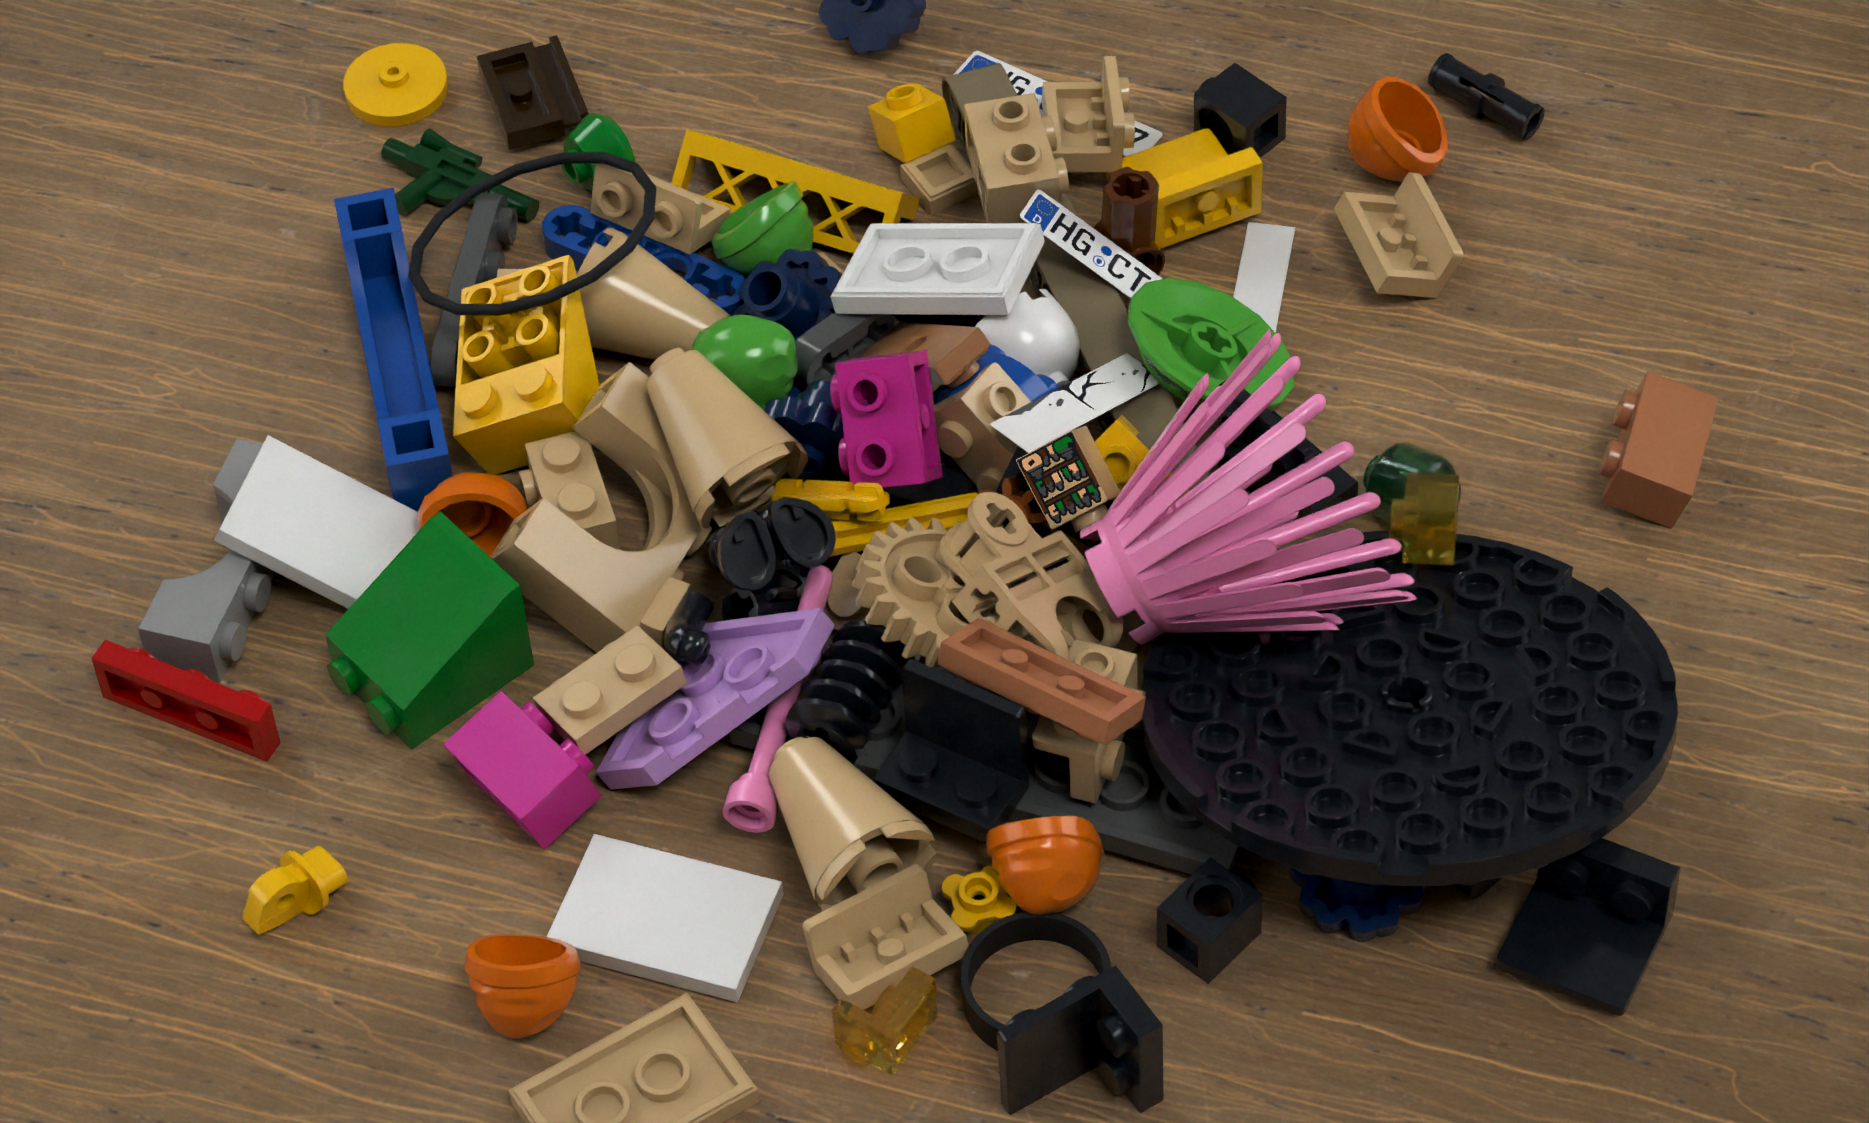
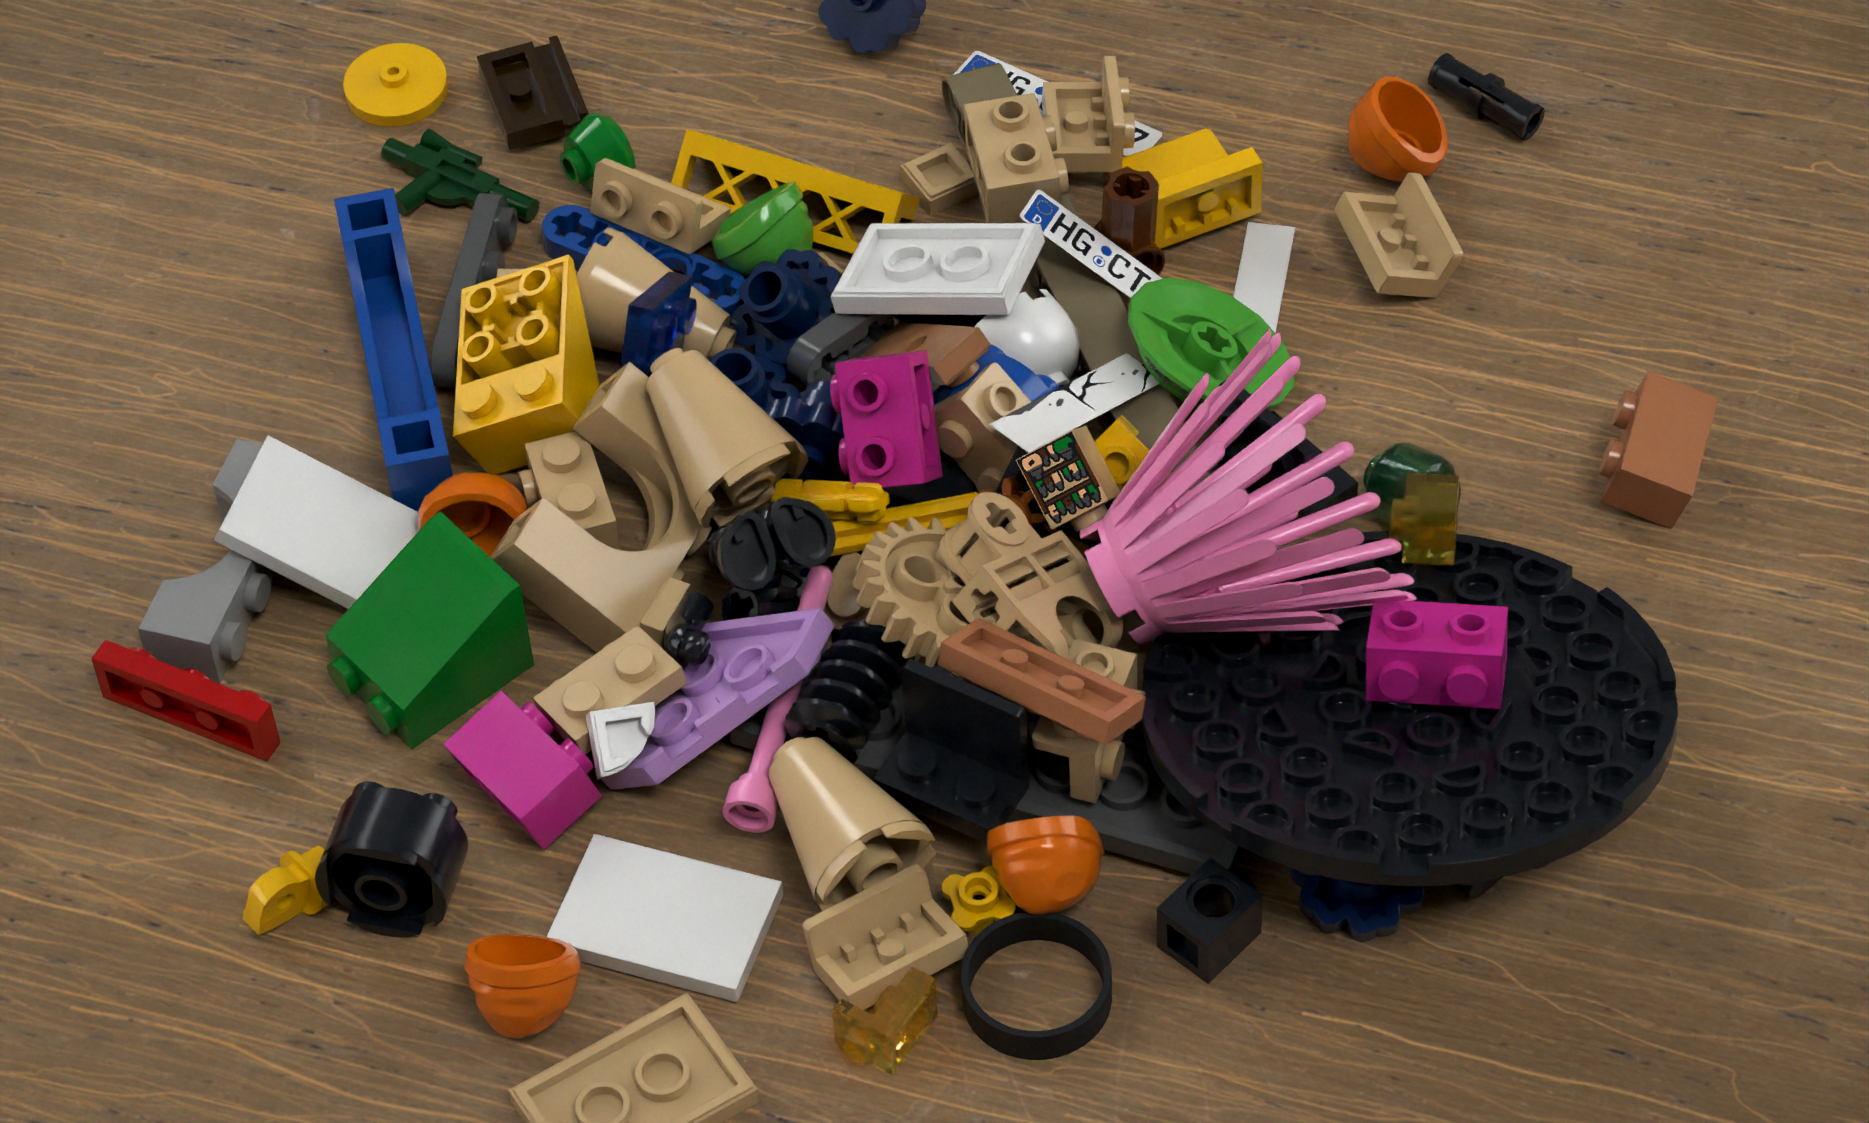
(393, 859): none -> black brick
(560, 291): black piece -> none
(619, 736): none -> white tile
(658, 320): none -> clear blue plate
(752, 354): bright green hat -> none
(911, 122): yellow plate -> none
(1088, 1027): black bracket -> none
(1241, 111): black brick -> none
(1437, 654): none -> dark pink brick
(1592, 924): black bracket -> none

